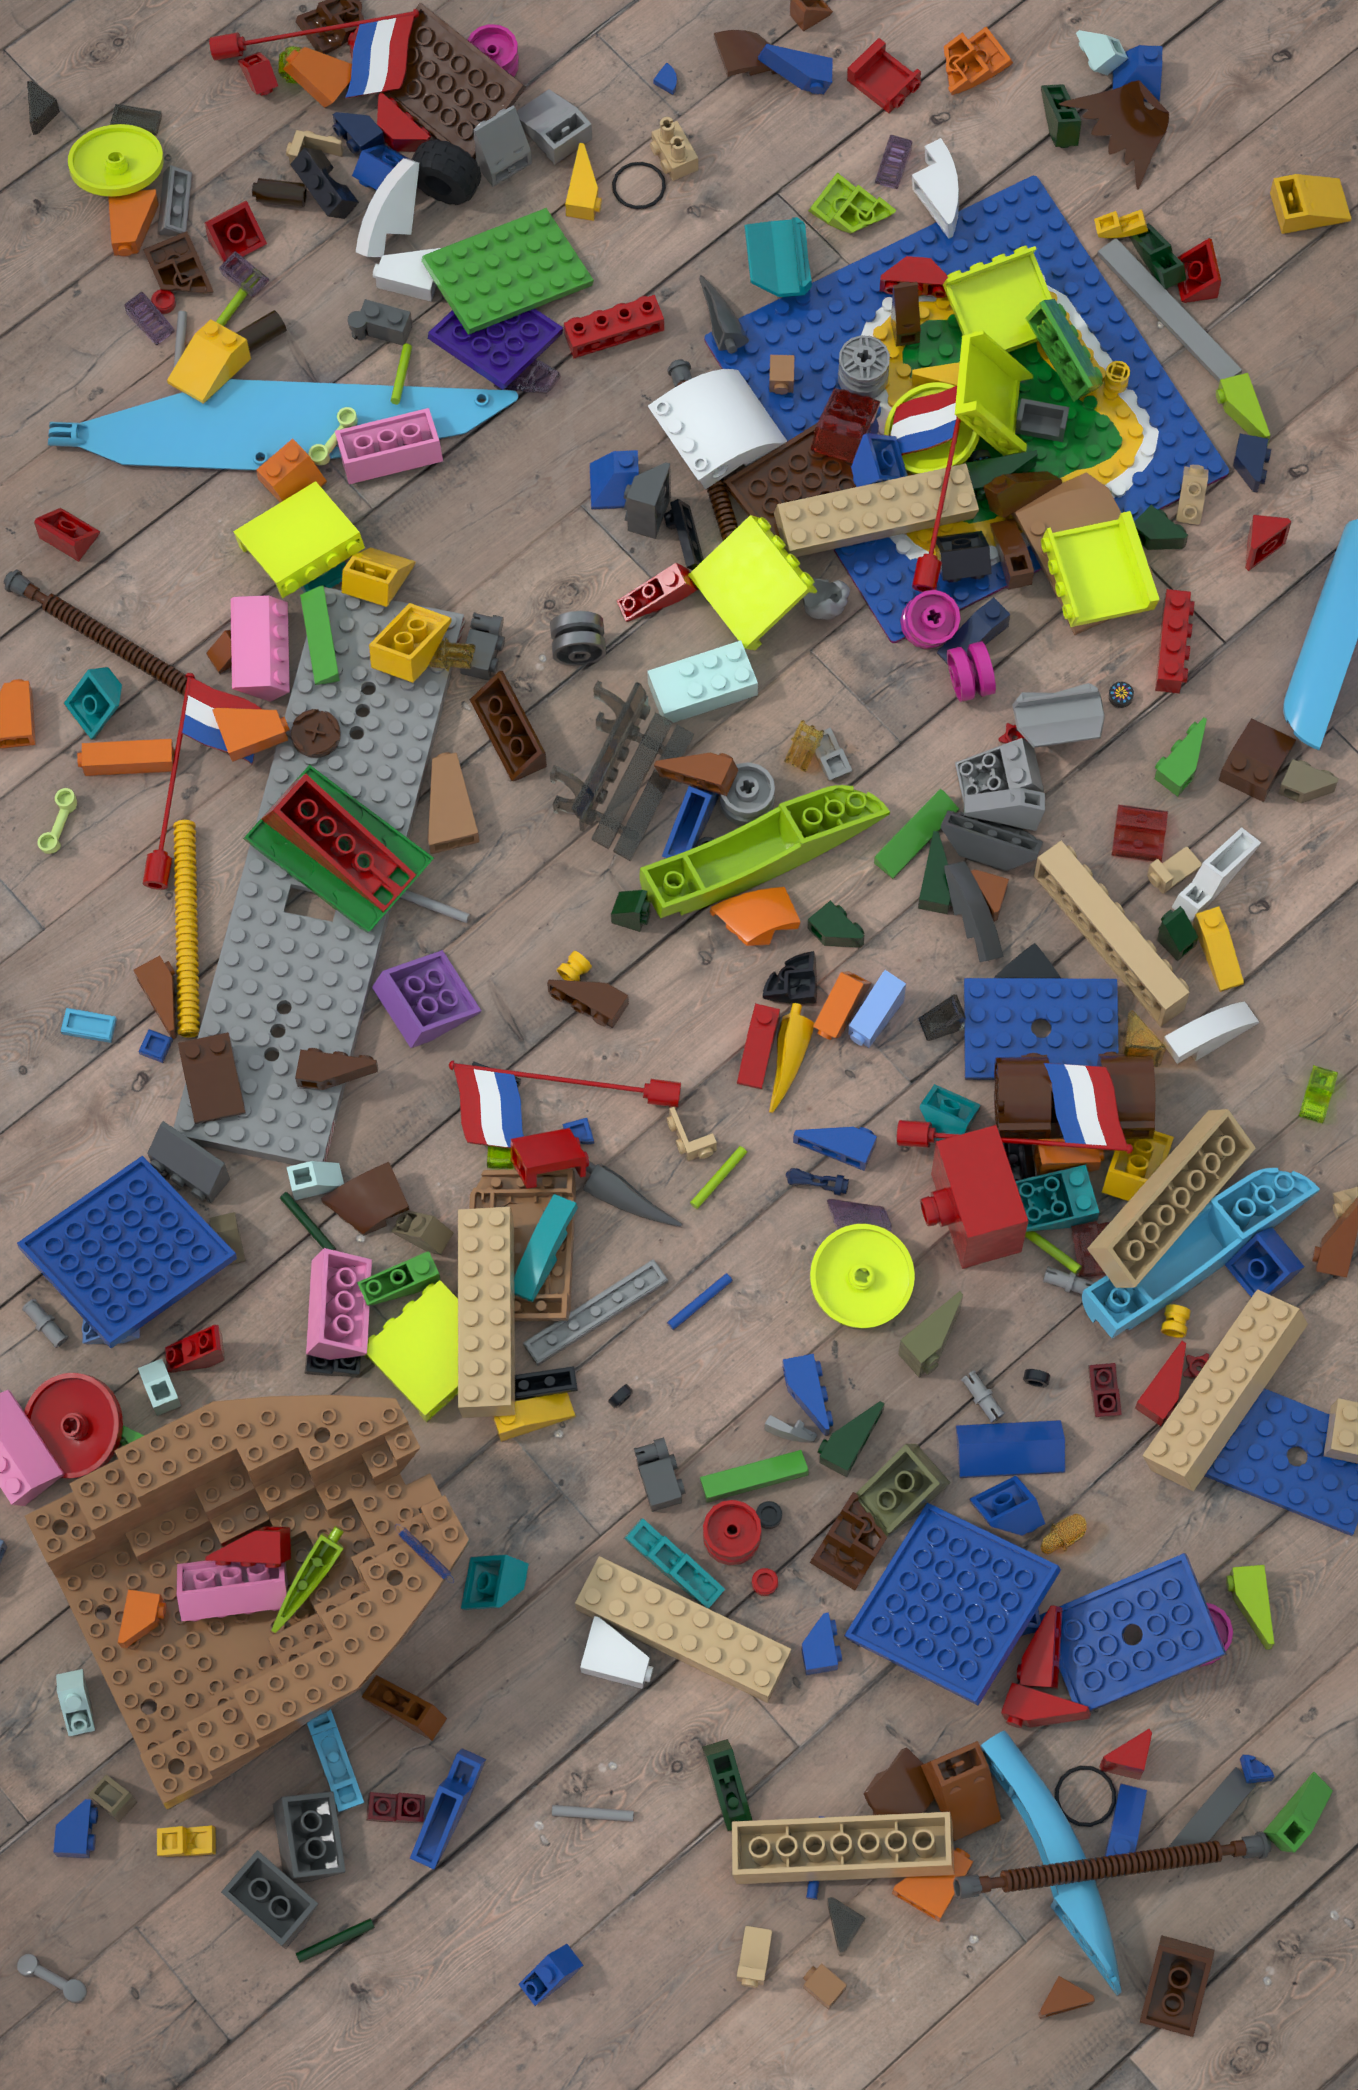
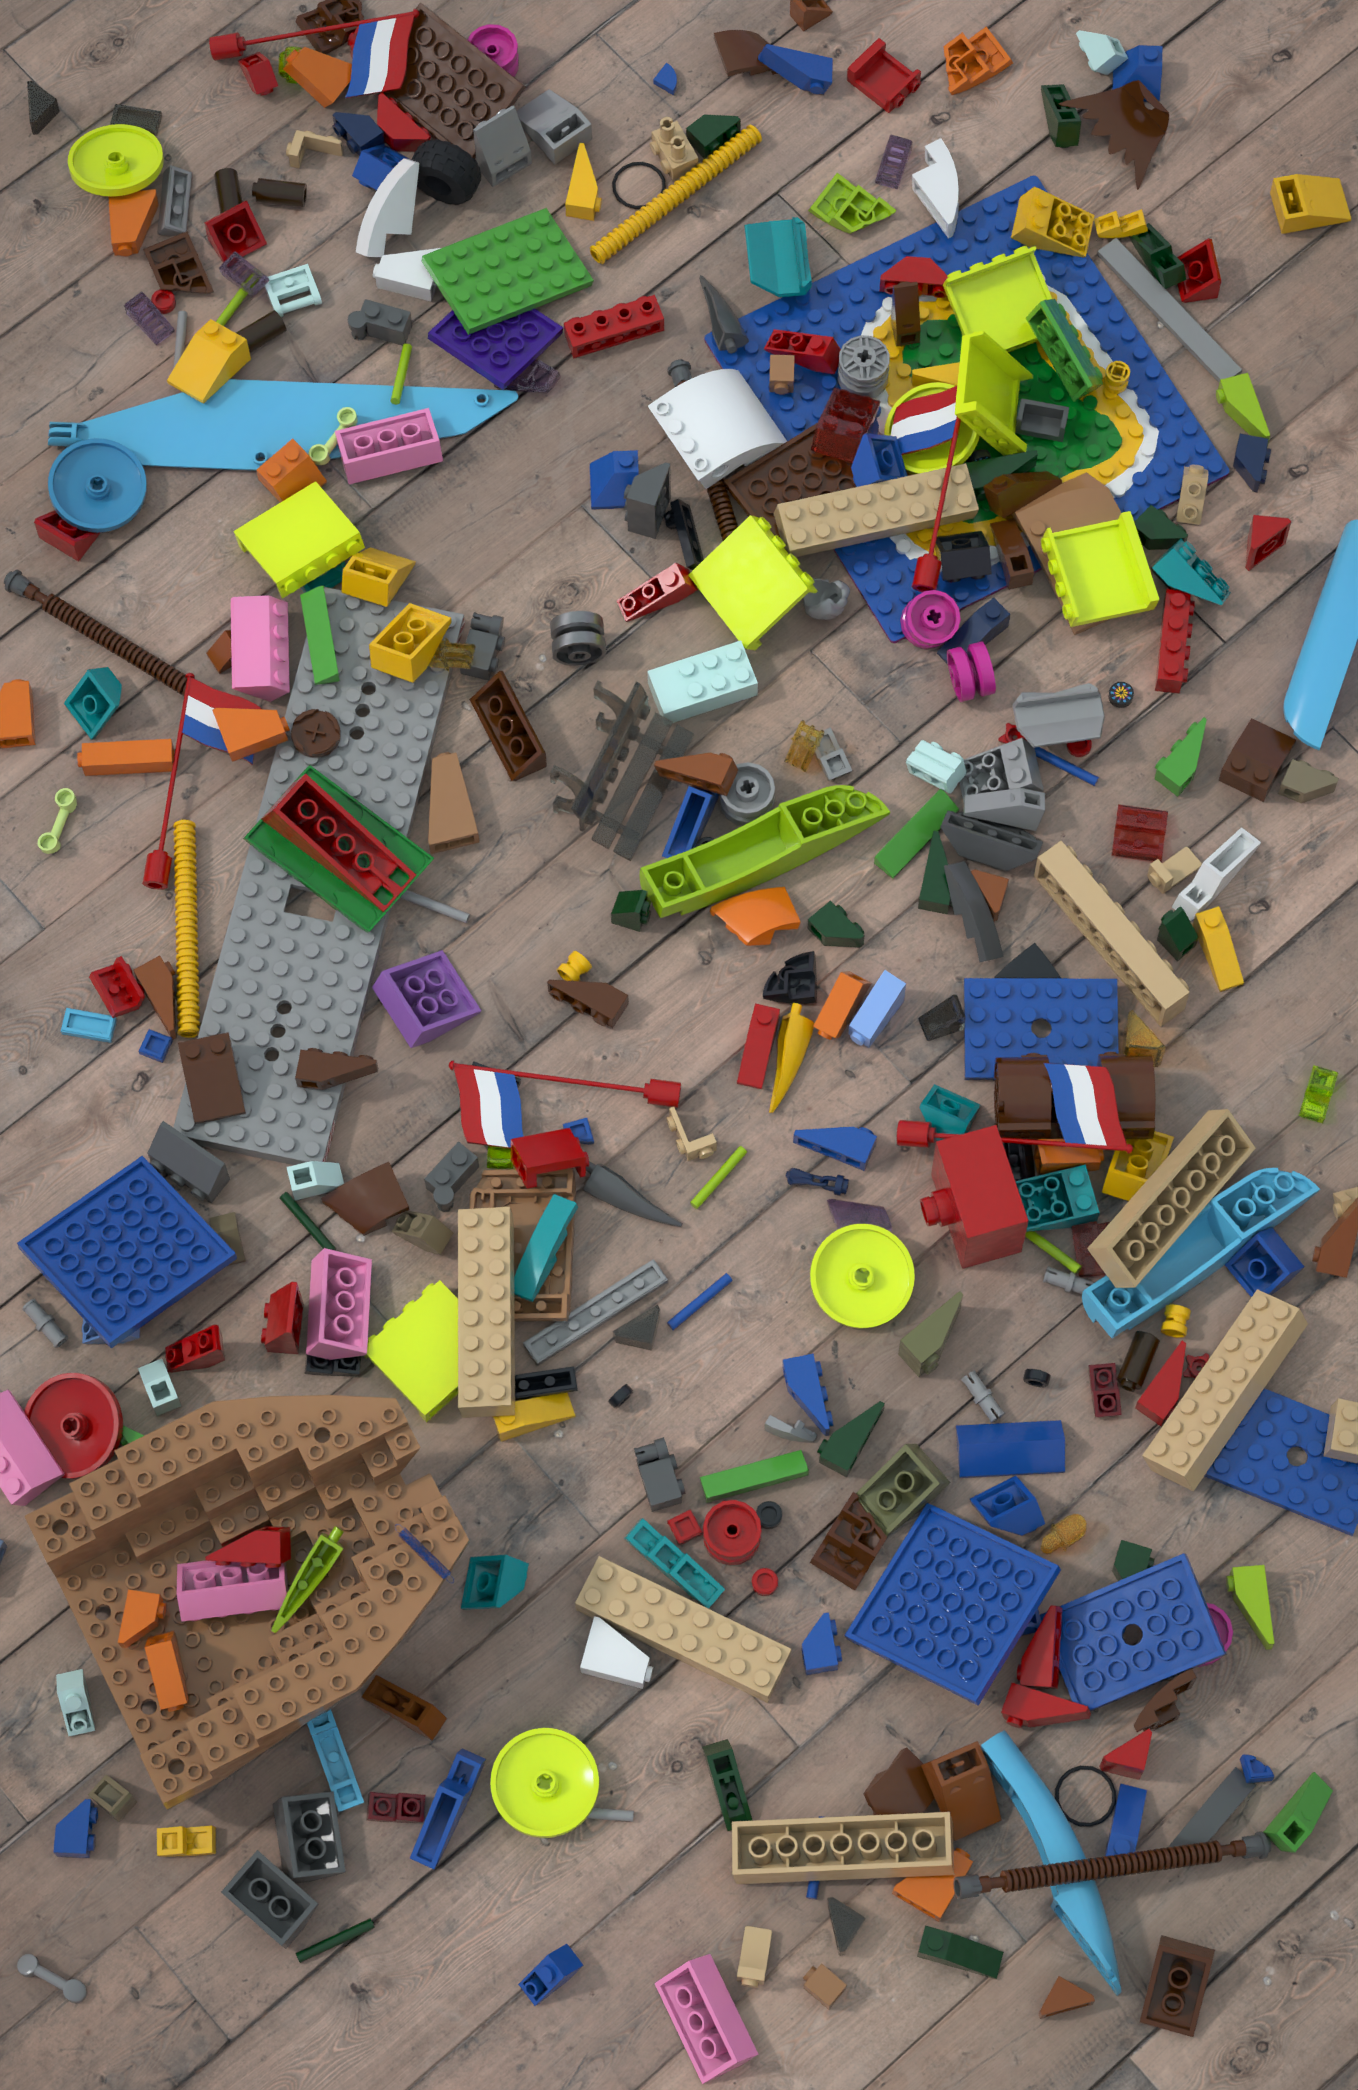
(97, 485): none -> dark azure dish
(118, 988): none -> red bracket
(167, 1671): none -> orange slope
(227, 188): none -> dark brown brick
(284, 1320): none -> red slope
(290, 284): none -> light aqua plate
(314, 172): black arch -> none
(400, 1280): bright green slope -> none
(450, 1175): none -> dark grey hinge
(544, 1782): none -> neon yellow dish
(639, 1331): none -> clear smoke slope
(675, 194): none -> yellow piece
(684, 1527): none -> red tile
(706, 2018): none -> bright pink slope
(711, 132): none -> dark green slope
(809, 350): none -> red slope
(936, 766): none -> light aqua brick
(959, 1952): none -> dark green slope
(1052, 224): none -> yellow slope
(1066, 766): none -> blue bar
(1079, 748): none -> red tile
(1131, 1560): none -> dark green slope
(1138, 1361): none -> dark brown brick
(1162, 1708): none -> reddish brown slope
(1190, 574): none -> teal slope
(1209, 1032): white slope -> none

